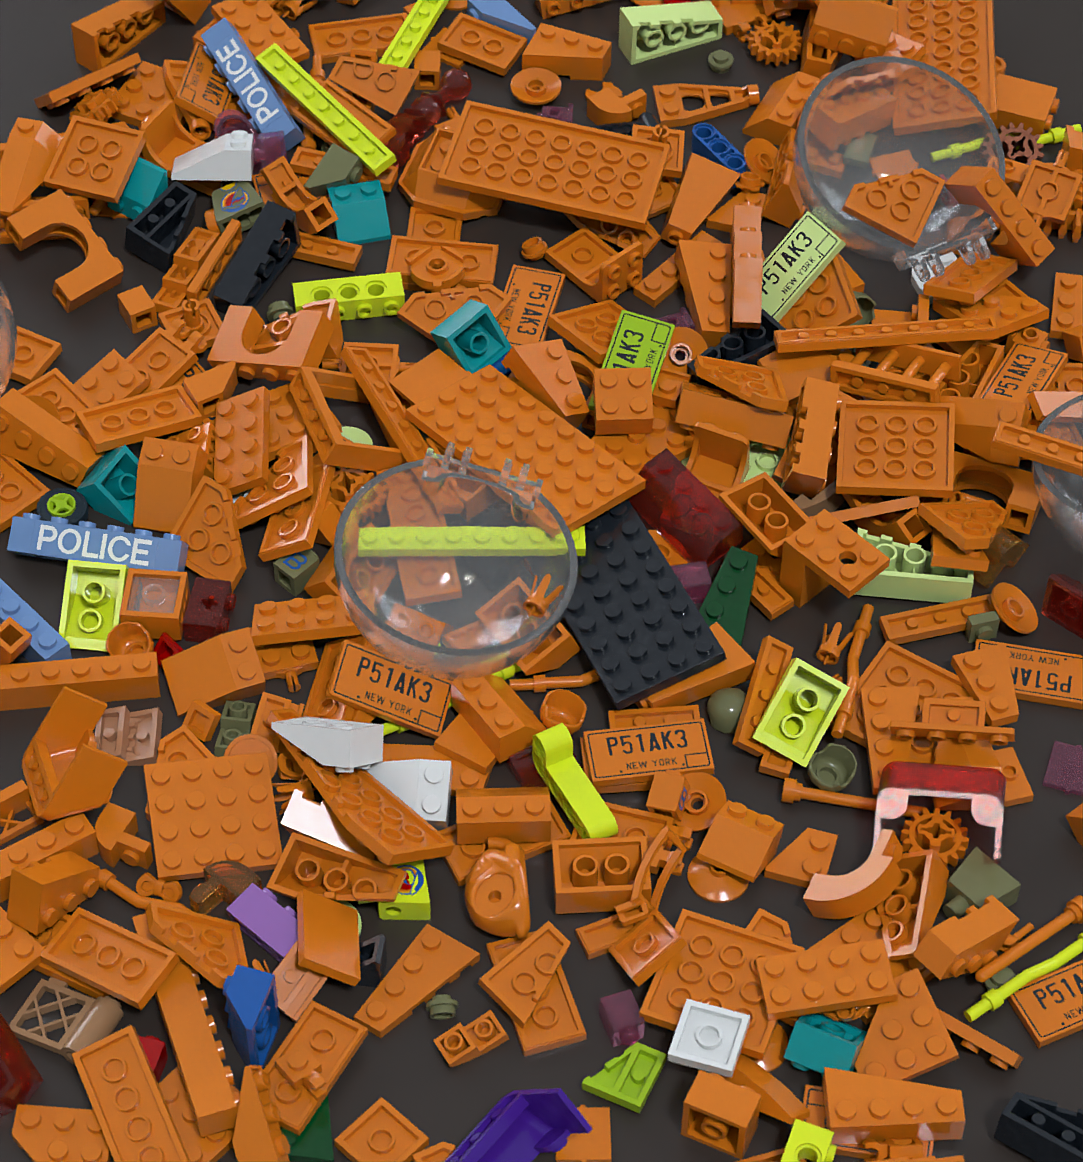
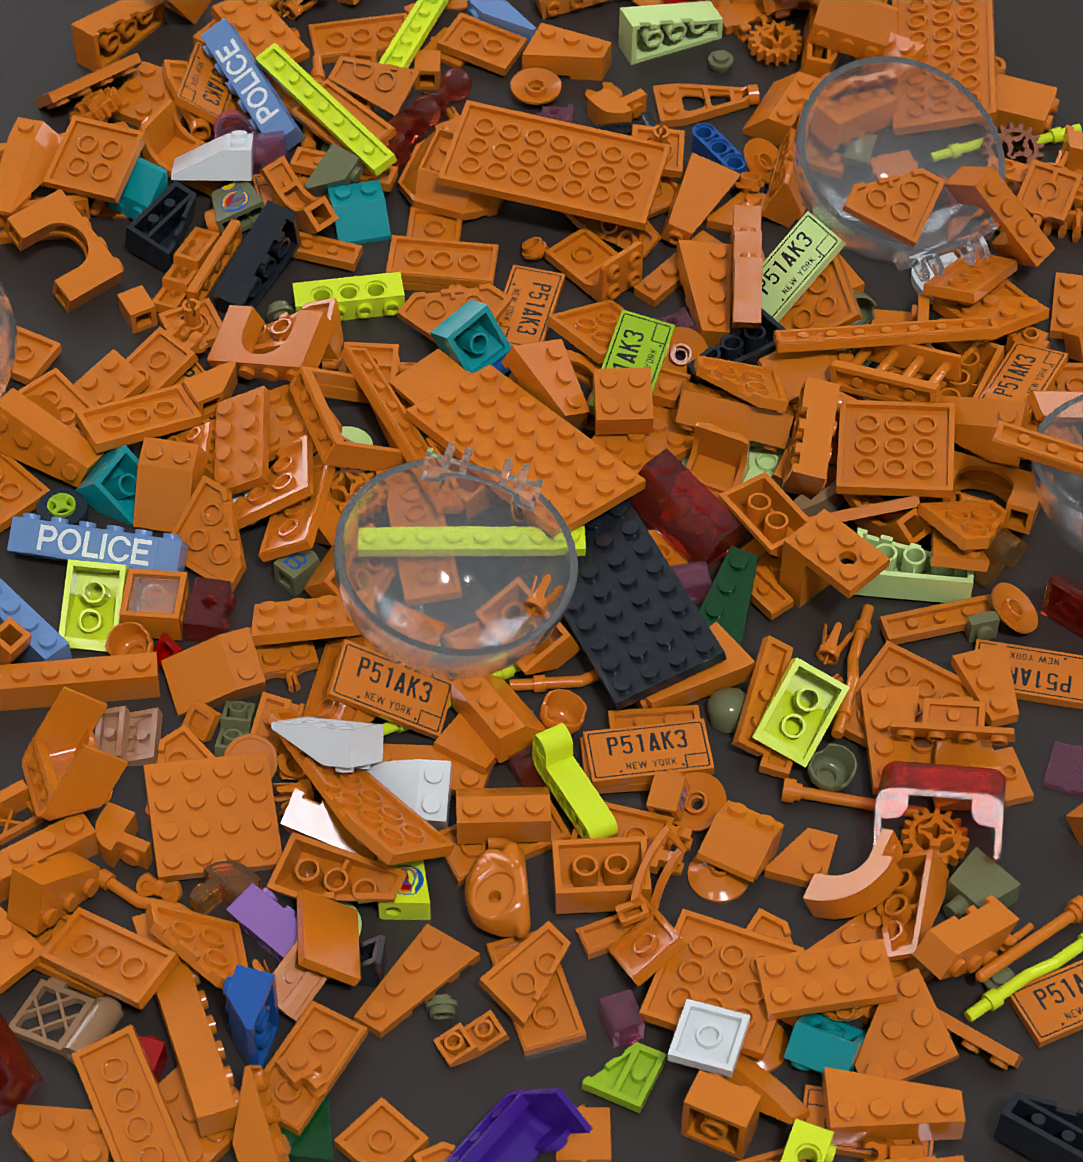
(437, 279): orange plate -> none

